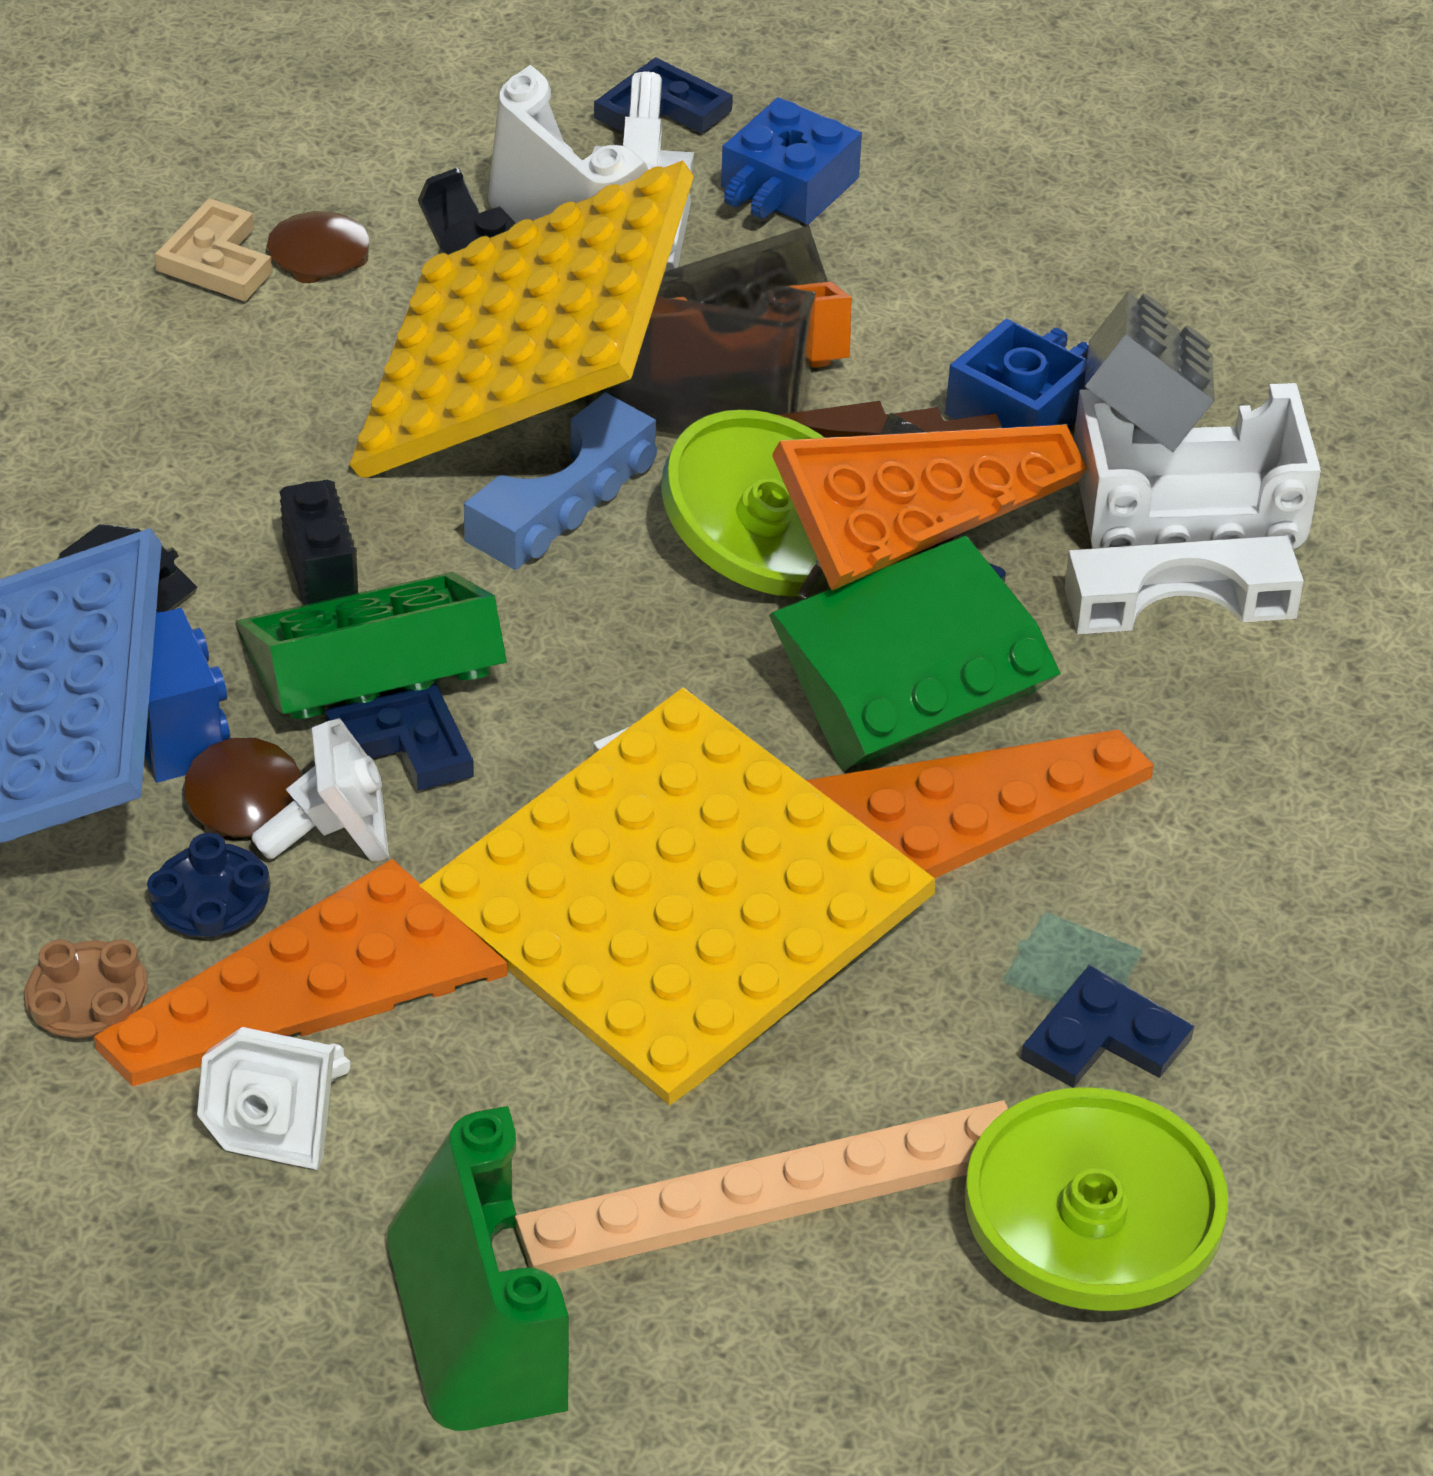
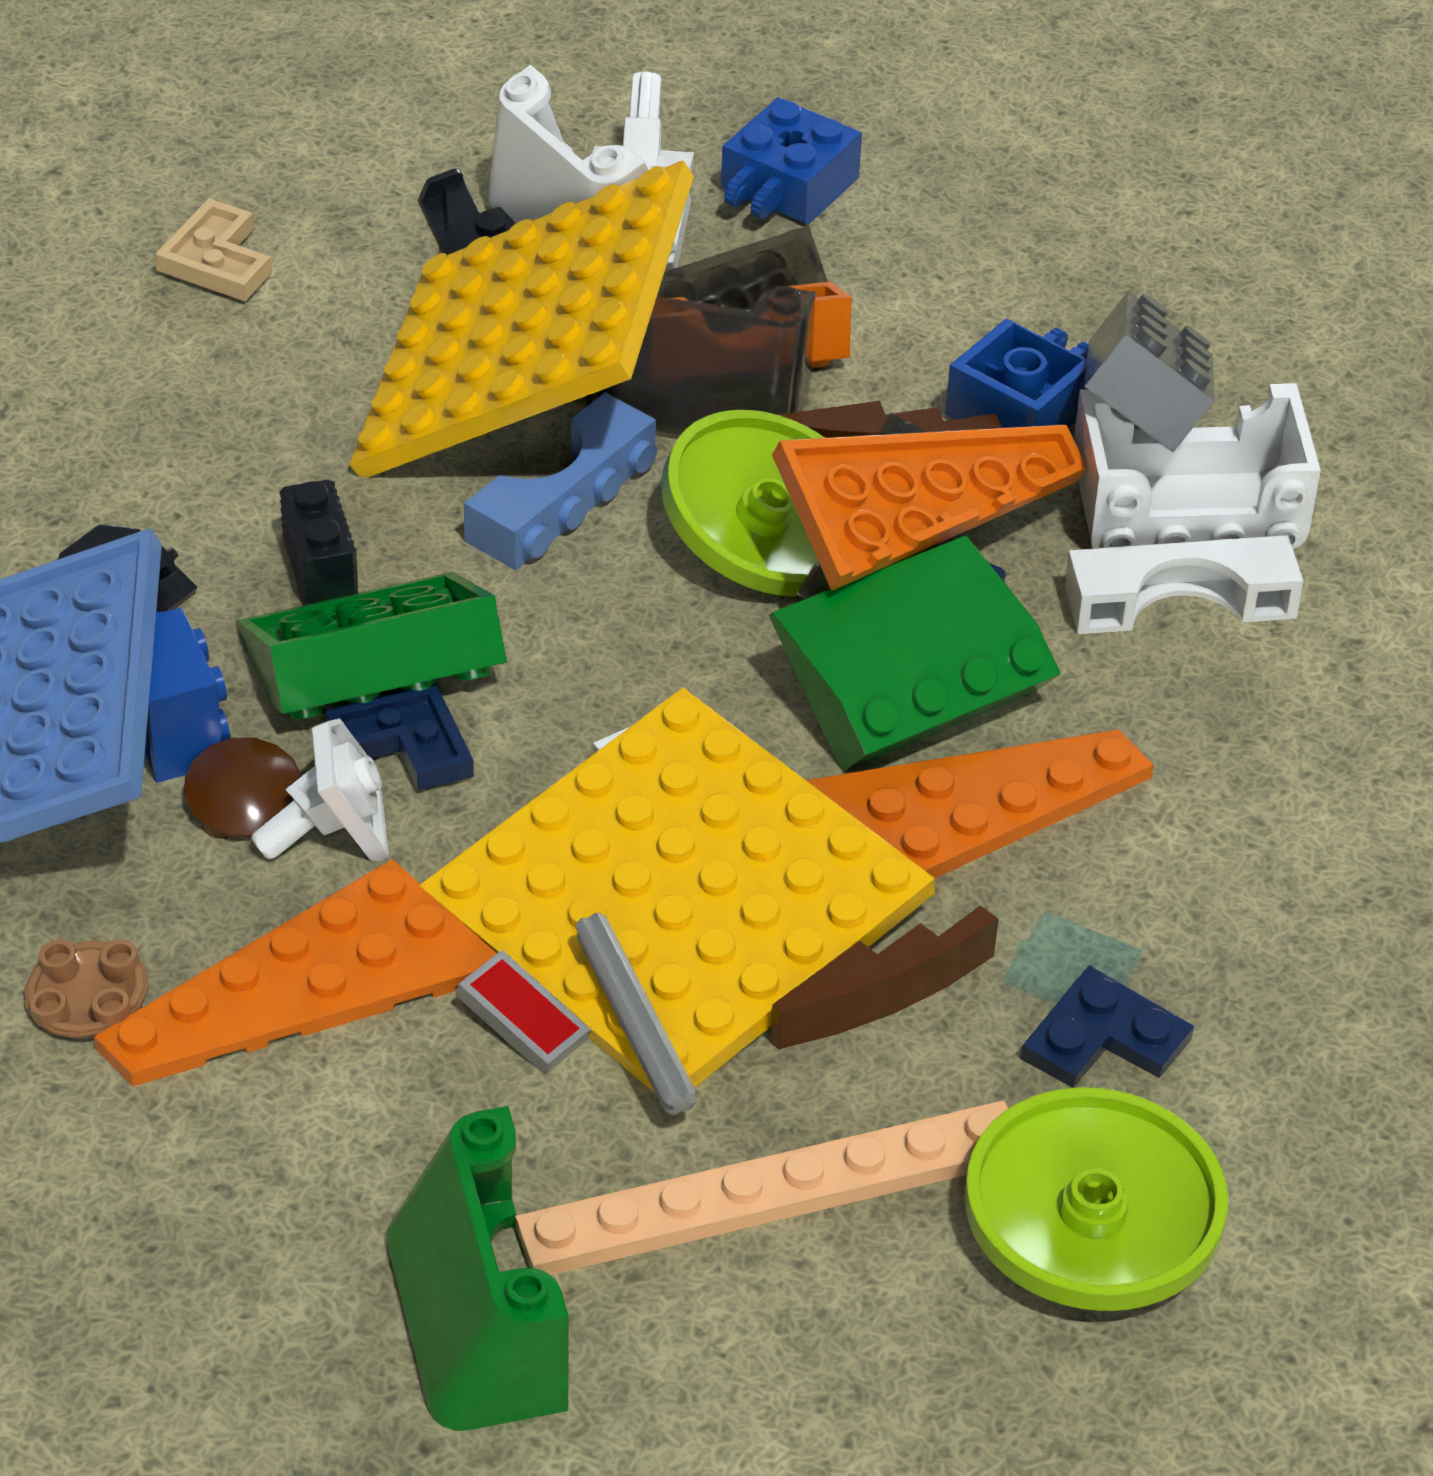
(209, 888): dark blue dish -> none
(270, 1095): white piece -> none
(318, 245): reddish brown dish -> none
(523, 1012): none -> tile
(636, 1014): none -> light grey axle
(682, 99): dark blue plate -> none
(870, 985): none -> reddish brown slope

